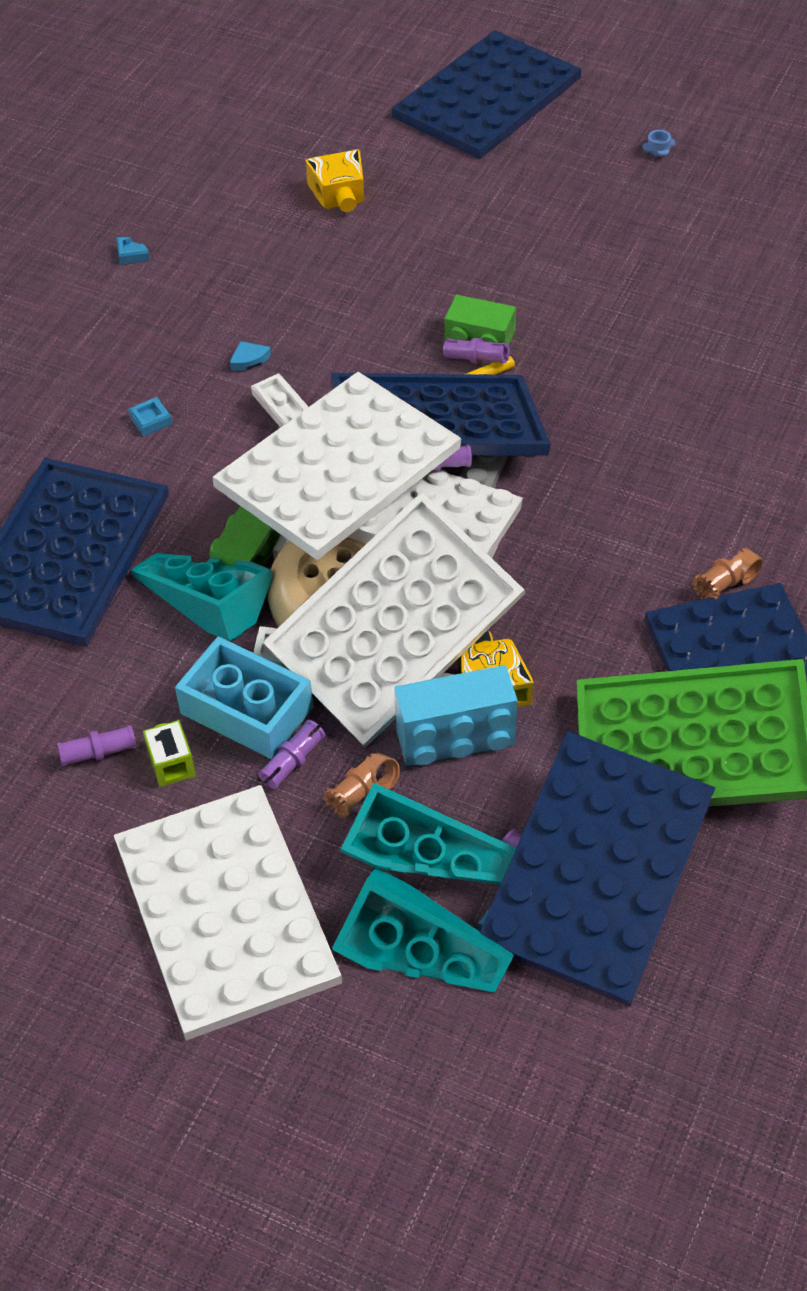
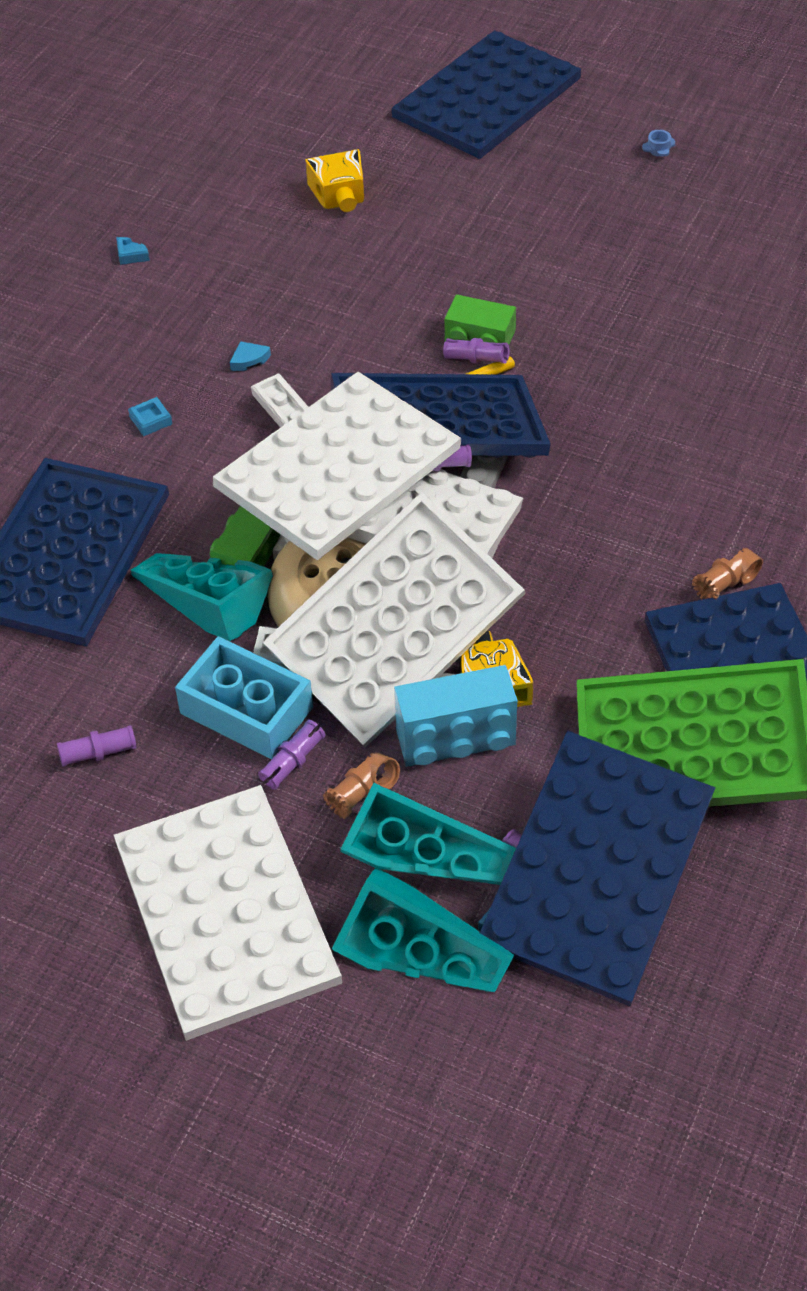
(169, 753): brick -> none

